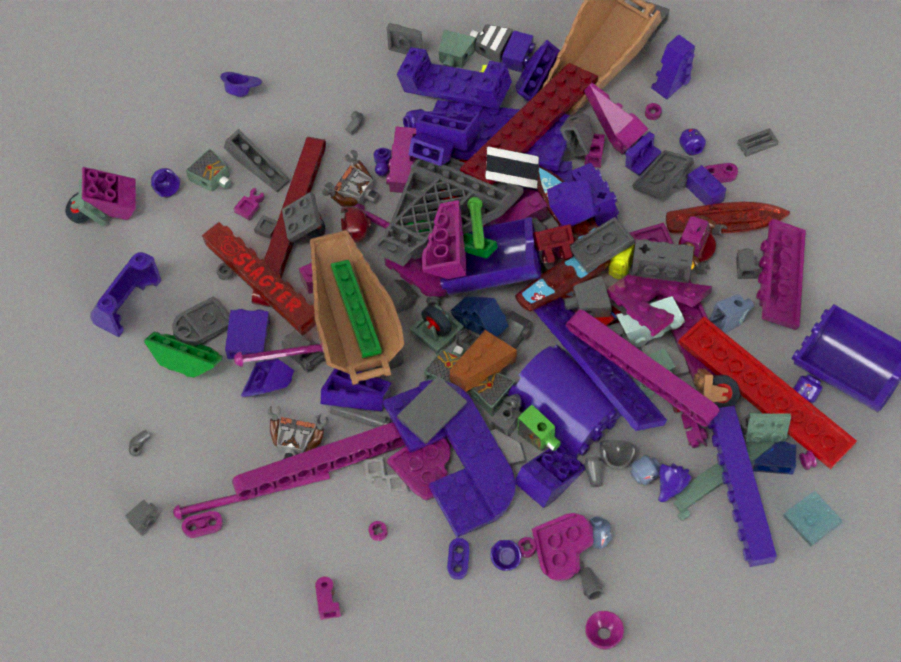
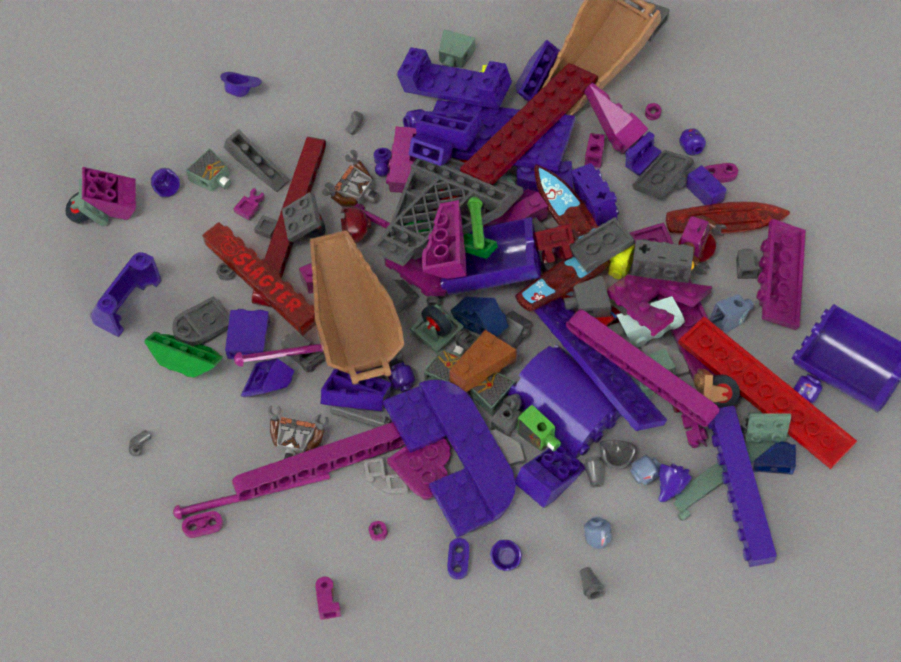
(142, 516): dark grey brick -> none
(355, 309): green plate -> none
(402, 38): dark grey plate -> none
(402, 377): none -> dark purple head
(431, 409): dark grey tile -> none
(492, 41): dark grey torso -> none
(512, 167): sticker -> none
(518, 51): dark purple brick -> none
(527, 540): magenta bush -> none
(561, 543): magenta plate -> none
(572, 202): dark purple slope -> none
(578, 134): dark grey torso -> none
(608, 621): magenta piece -> none
(676, 67): dark purple wedge -> none
(758, 145): dark grey tile -> none
(807, 460): magenta bush -> none
(812, 518): clear light blue plate -> none

